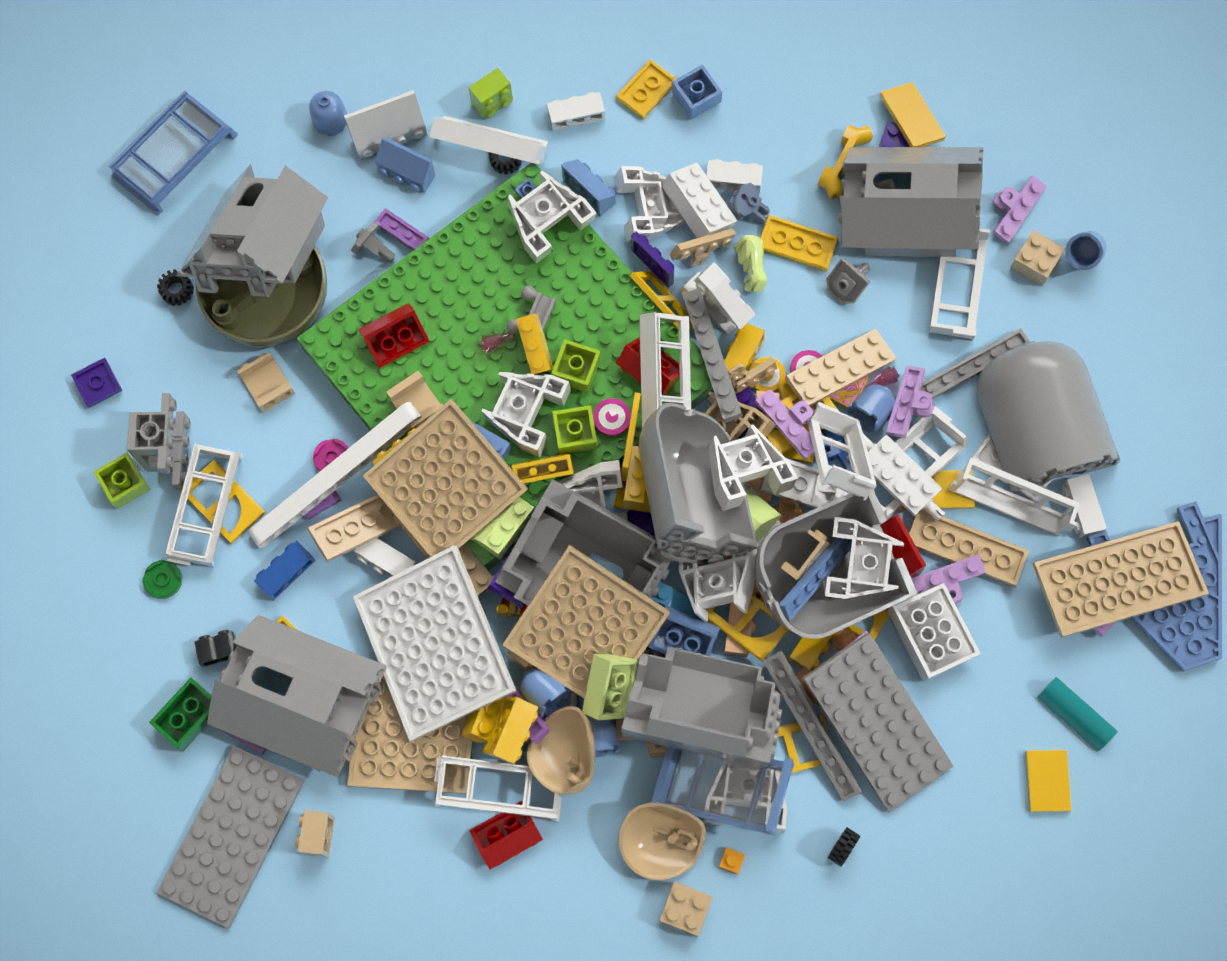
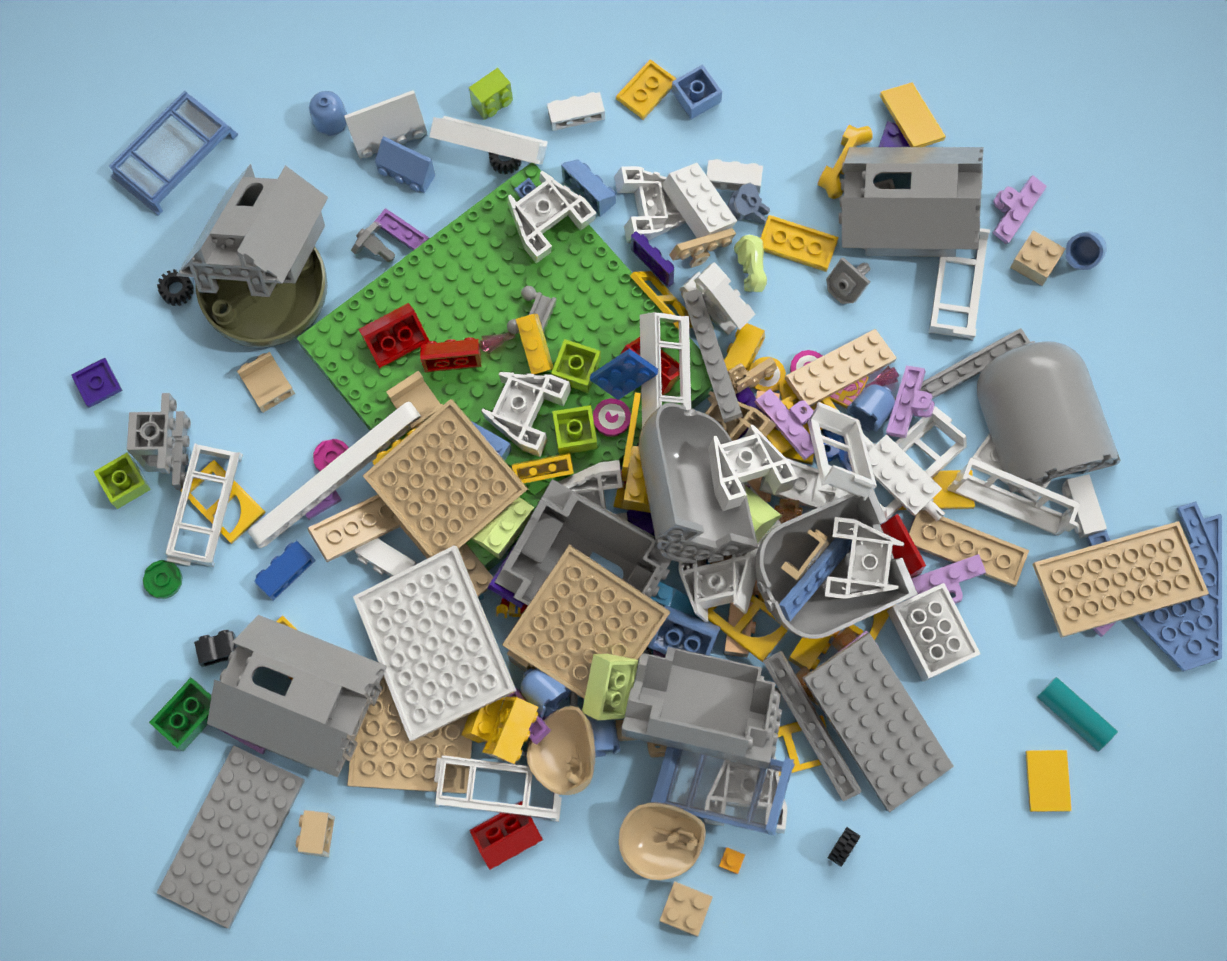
(451, 355): none -> red slope
(623, 374): none -> blue plate

